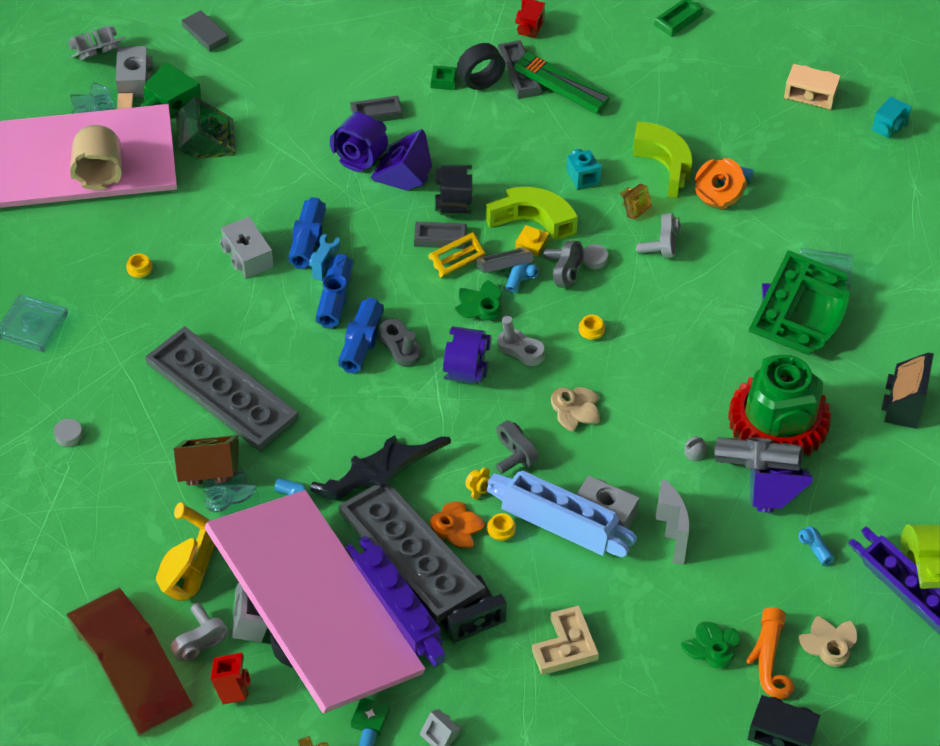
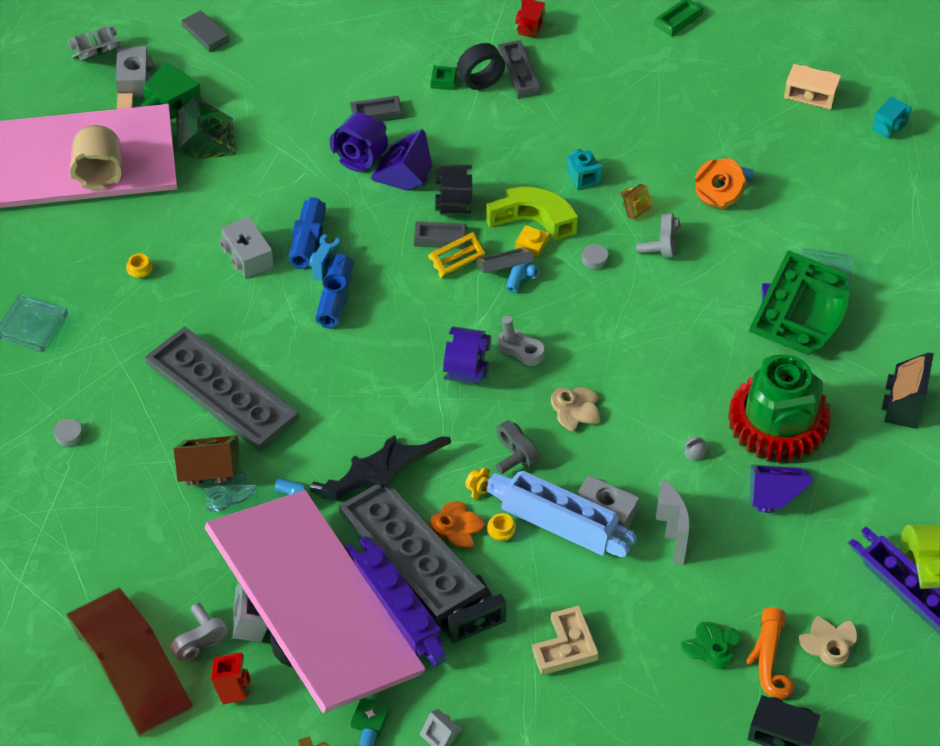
(97, 100): clear light blue plate -> none
(186, 559): yellow piece -> none
(361, 335): blue piece -> none
(402, 344): dark grey piece -> none
(480, 303): green plate -> none
(562, 82): green tile -> none
(570, 259): dark grey piece -> none
(591, 327): yellow plate -> none
(666, 147): lime arch -> none
(758, 453): dark grey piece -> none
(813, 538): dark azure arm -> none

